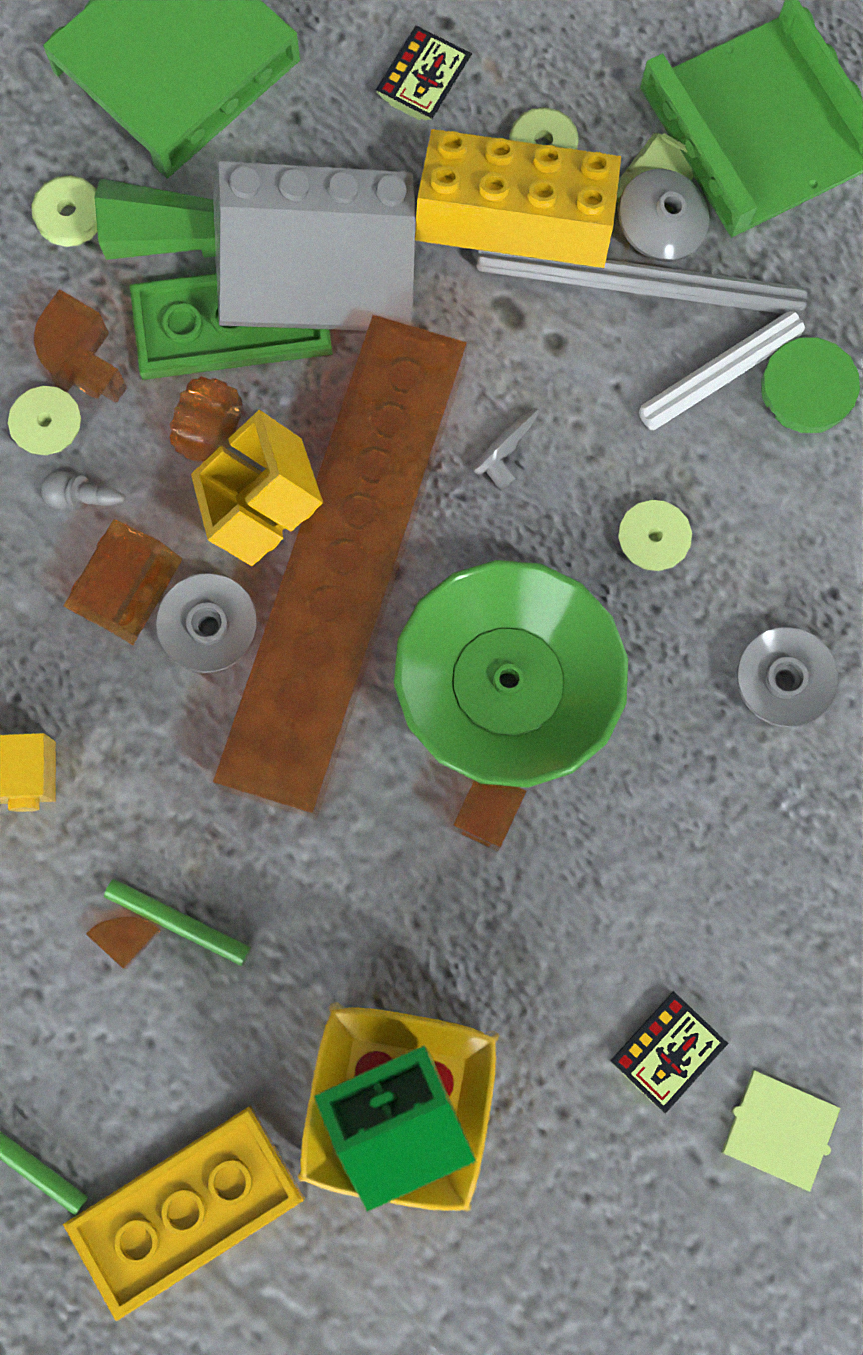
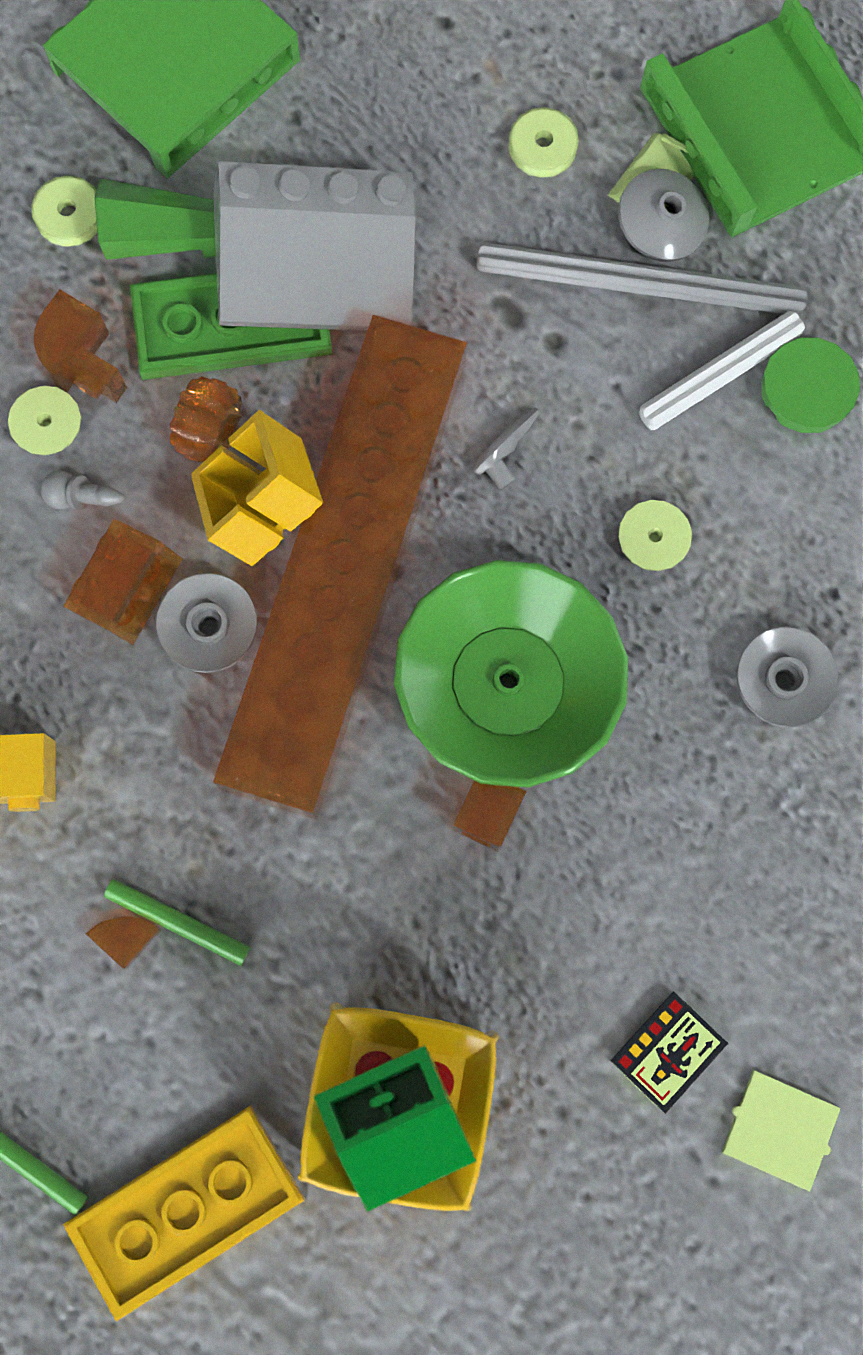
(422, 74): piece -> none
(517, 198): yellow brick -> none

